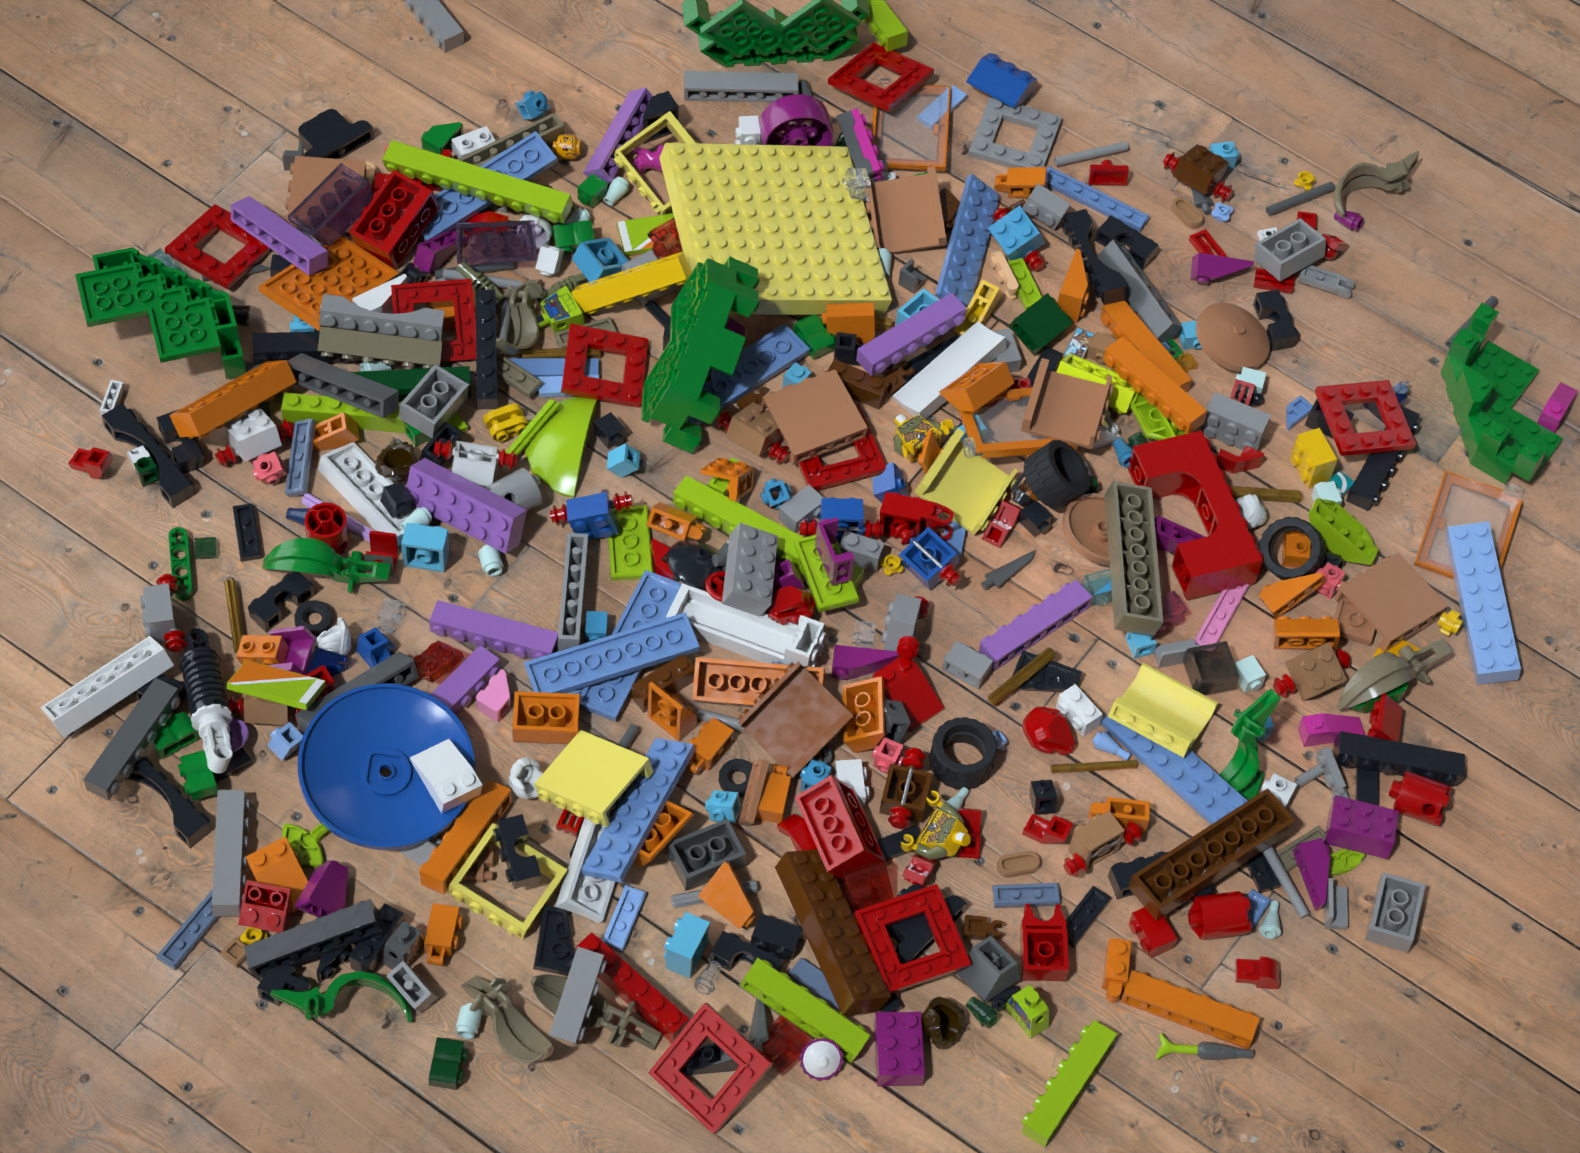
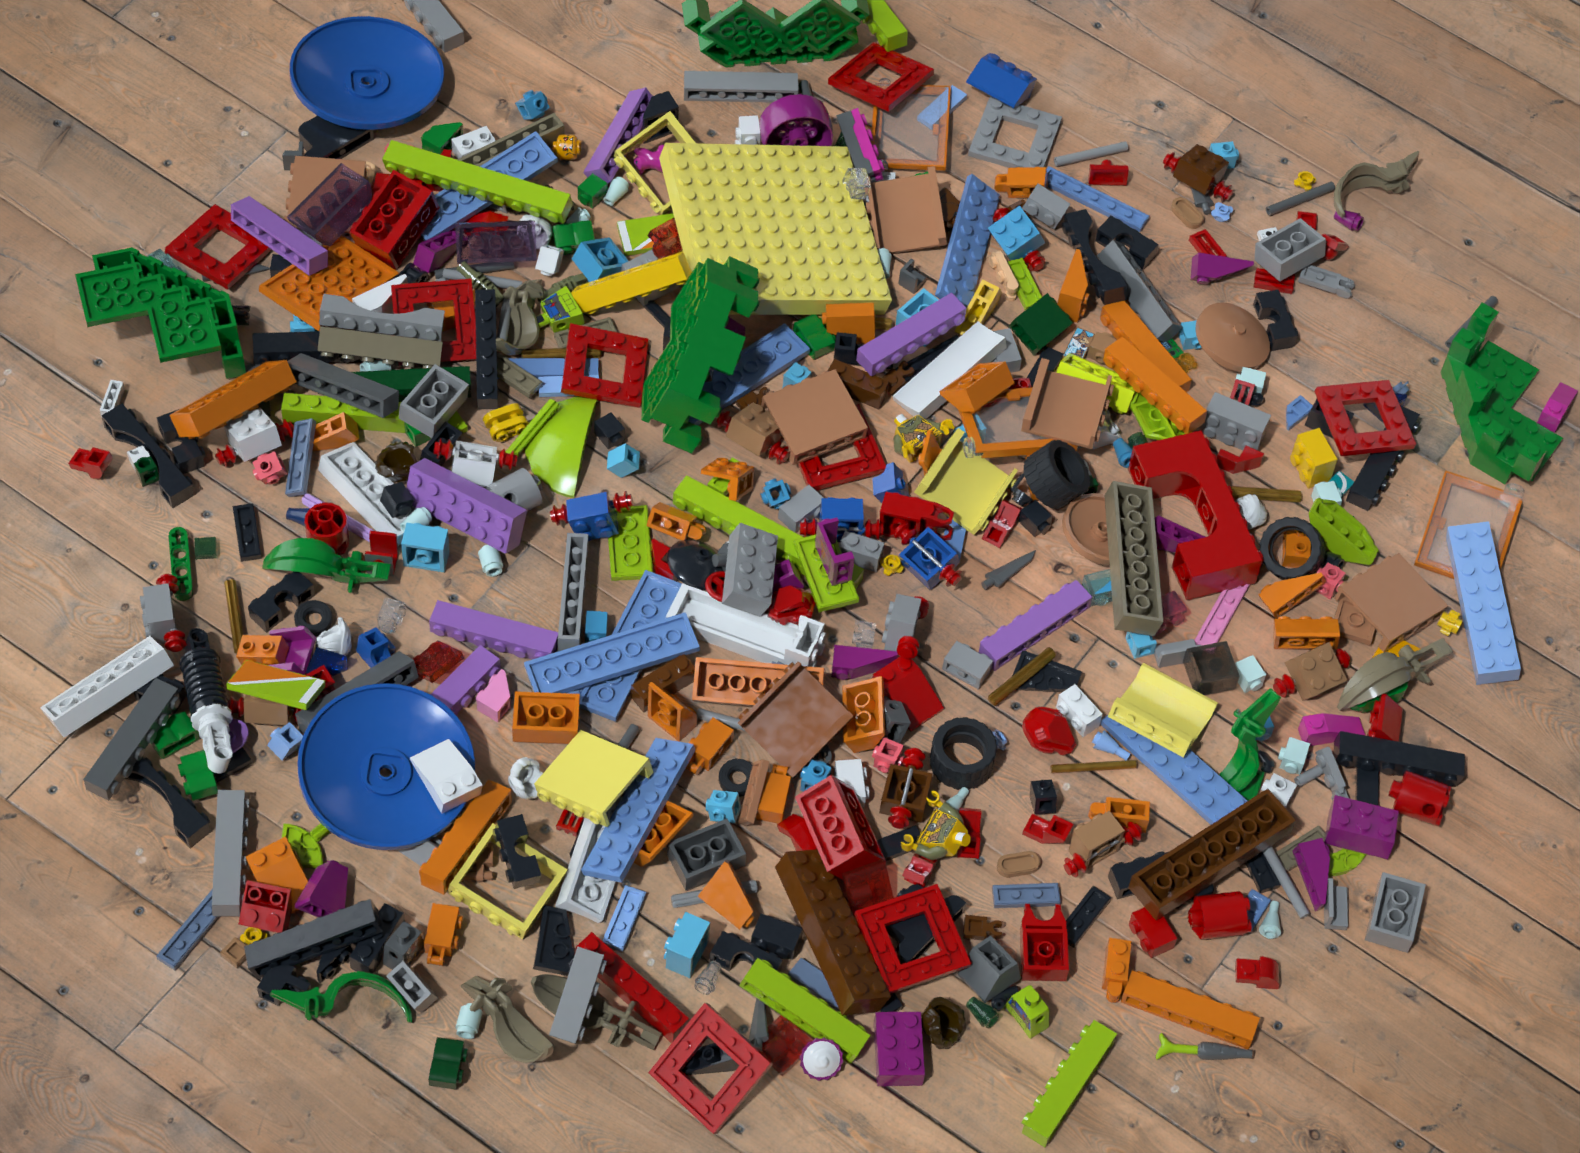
(346, 52): none -> blue dish
(1267, 762): none -> black arm
(1293, 755): none -> light aqua brick

